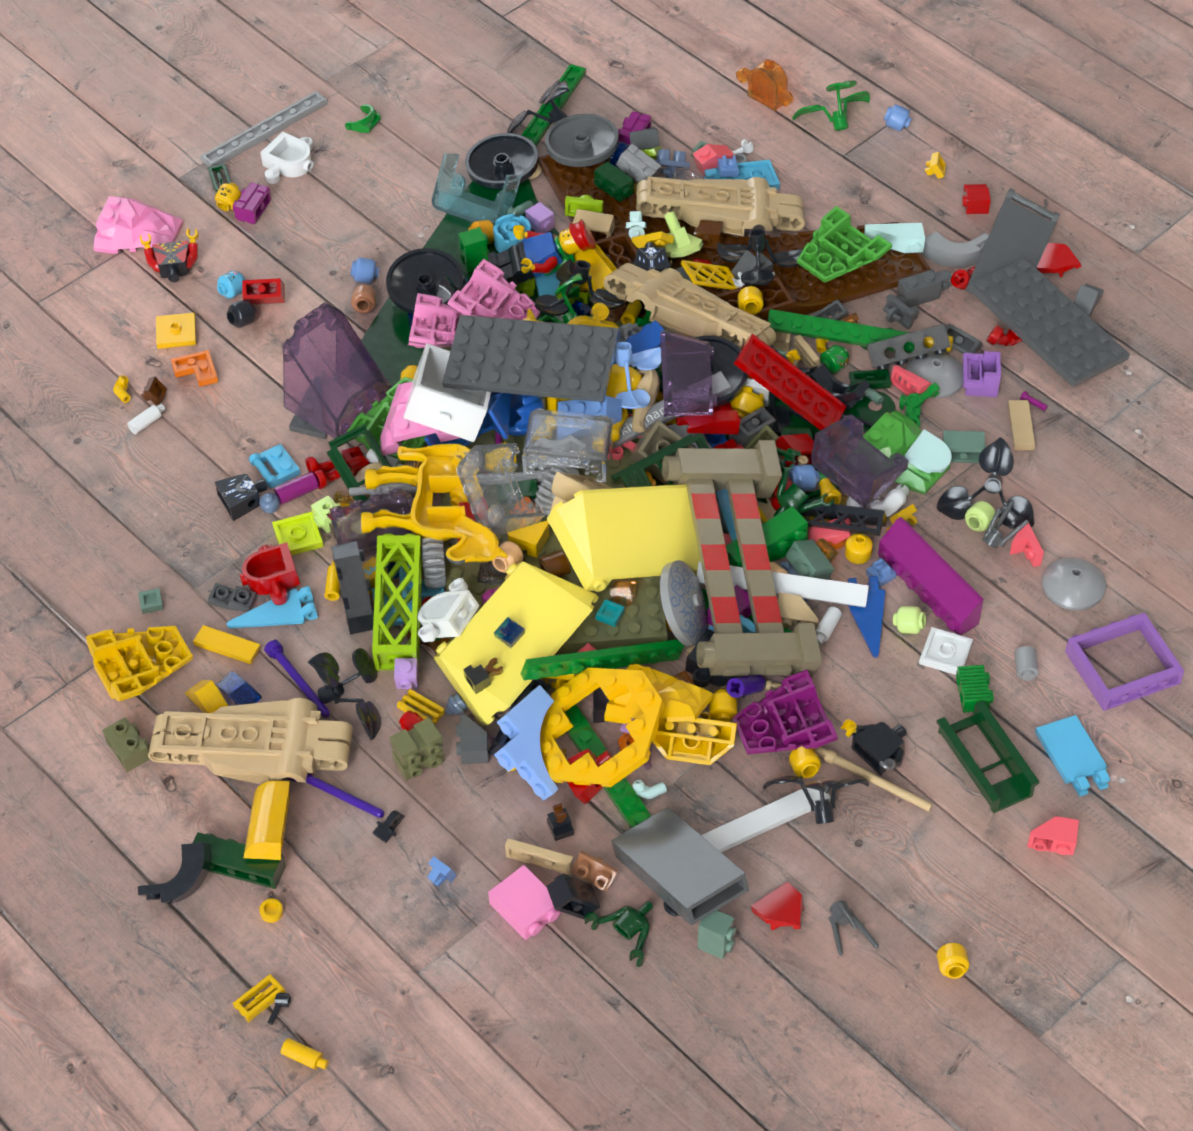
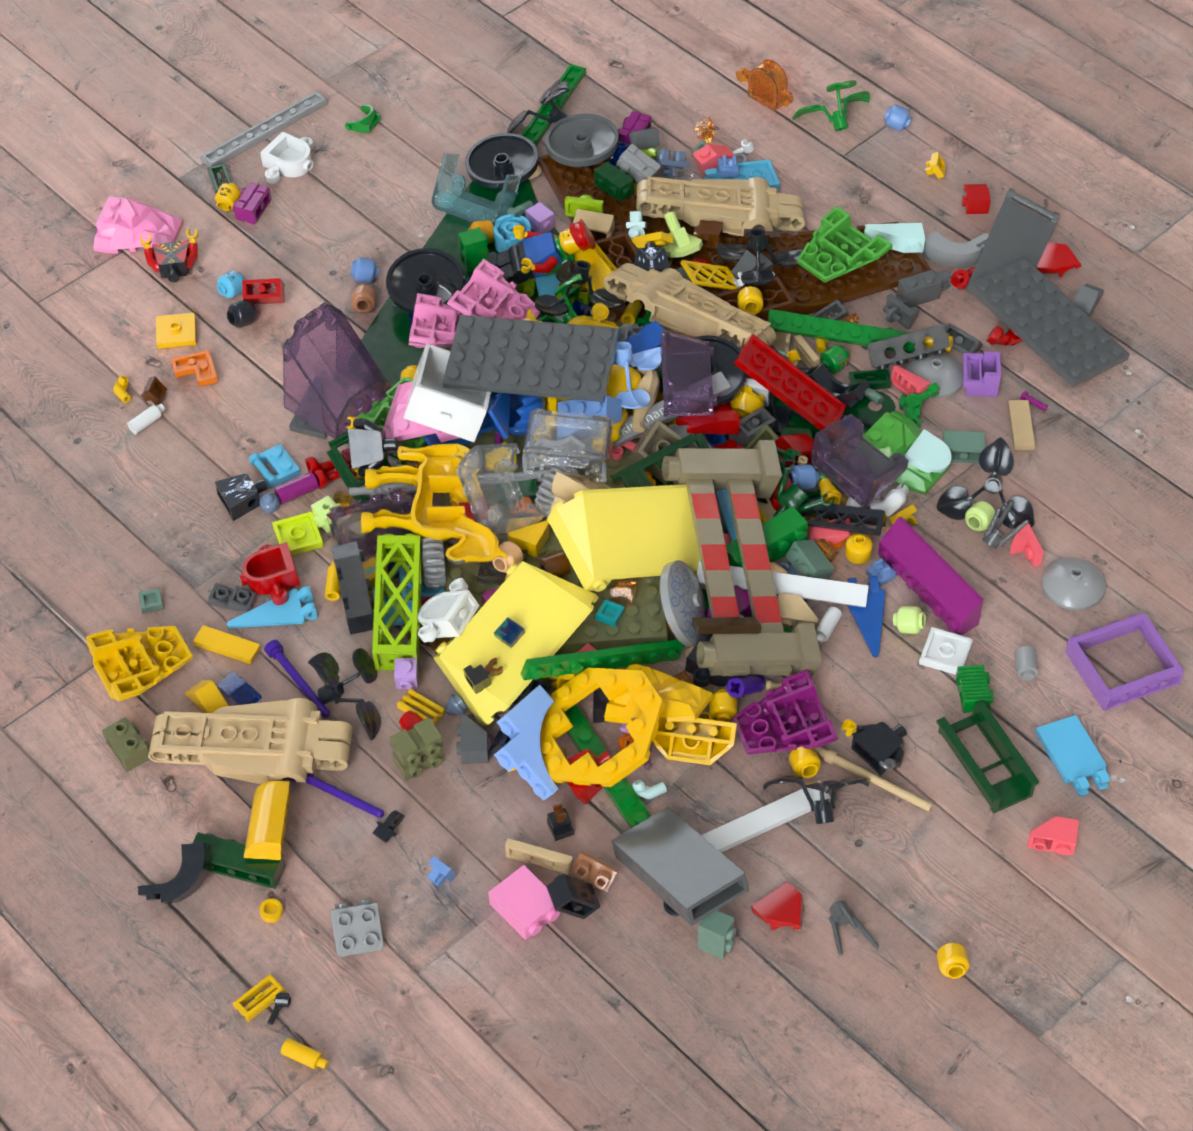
(357, 928): none -> light grey bracket
(368, 446): none -> torso
(627, 923): dark green piece -> none
(706, 129): none -> clear orange tile
(726, 625): none -> dark brown tile

